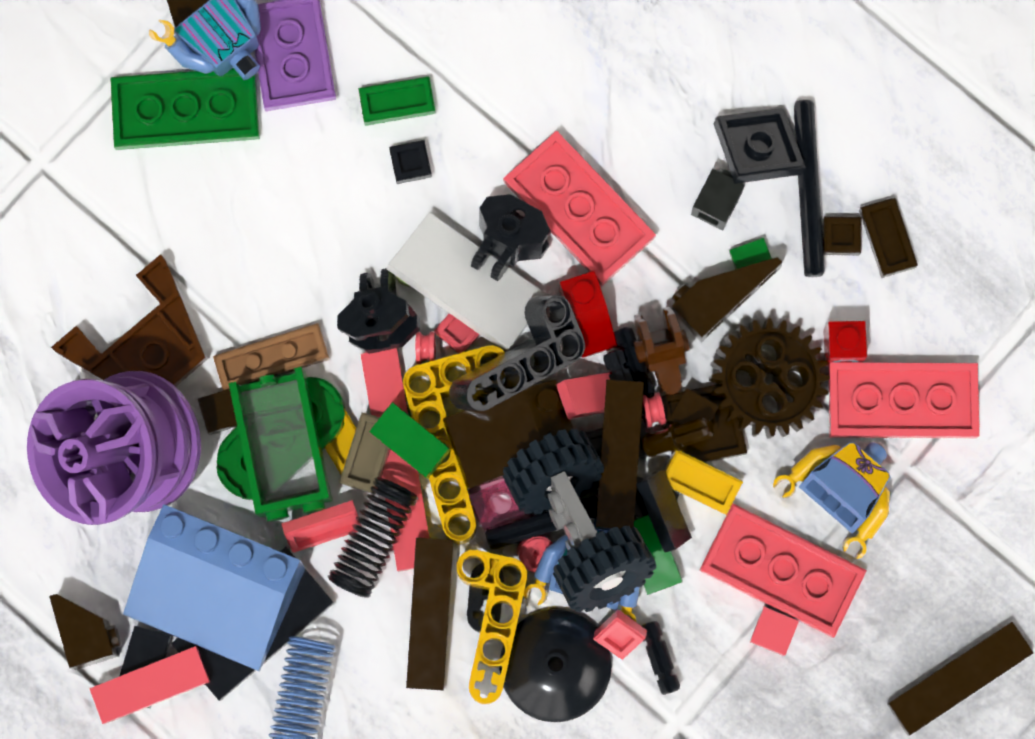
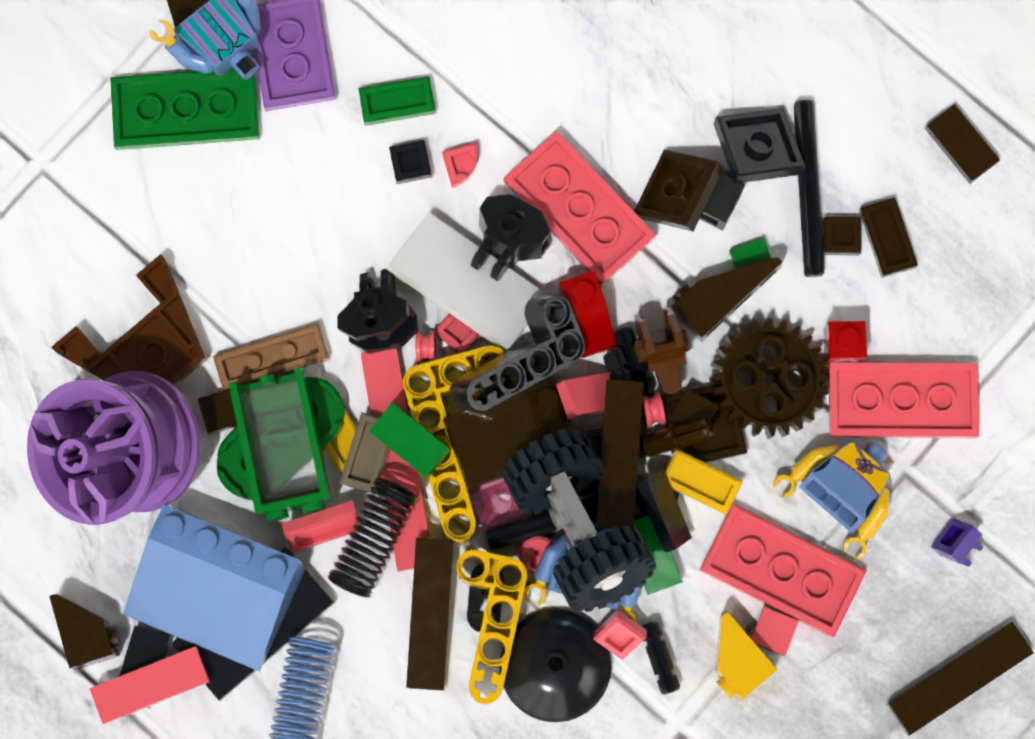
(460, 163): none -> coral tile
(678, 190): none -> dark brown tile
(739, 660): none -> yellow slope
(957, 541): none -> dark purple tile
(962, 144): none -> dark brown tile

